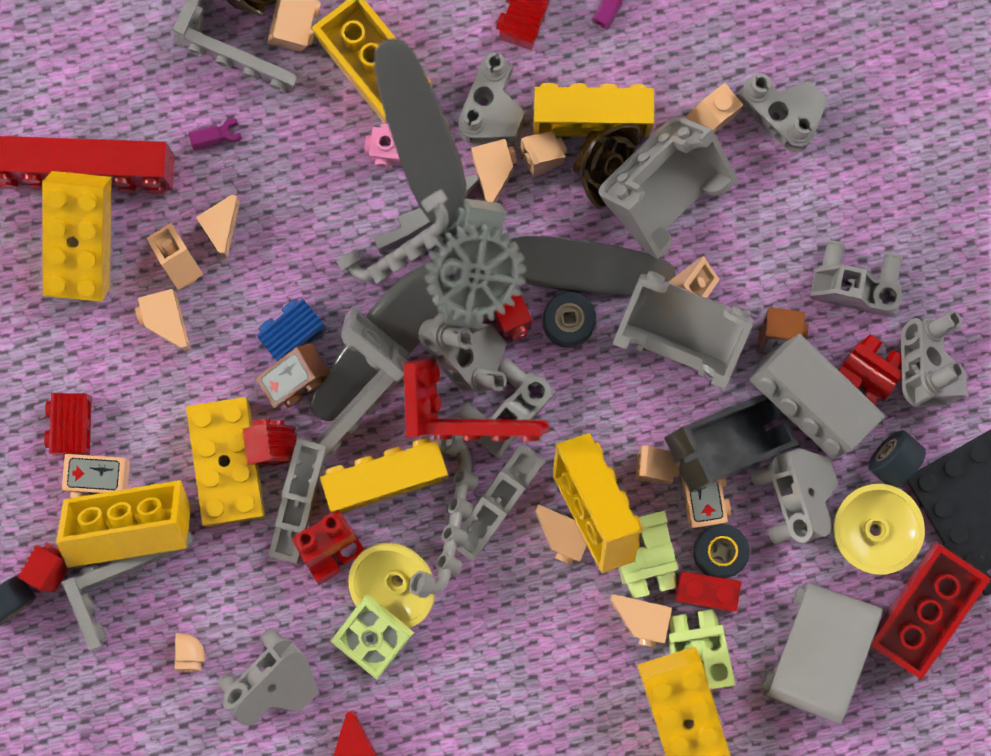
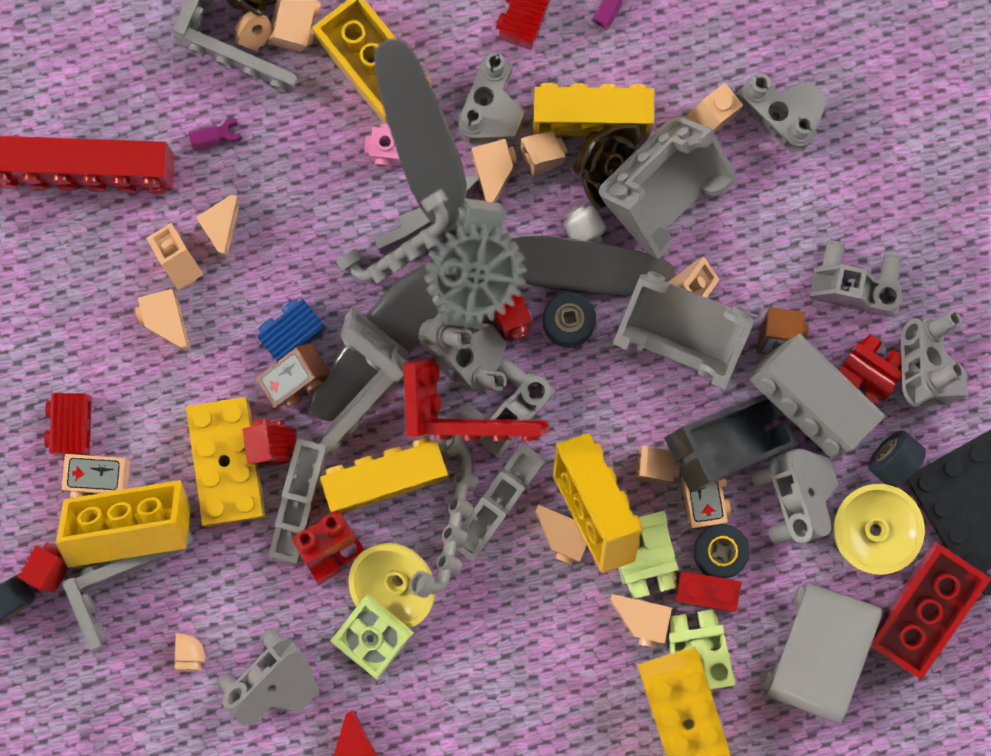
(76, 235): yellow brick -> none
(252, 31): none -> light nougat piece
(584, 224): none -> white head

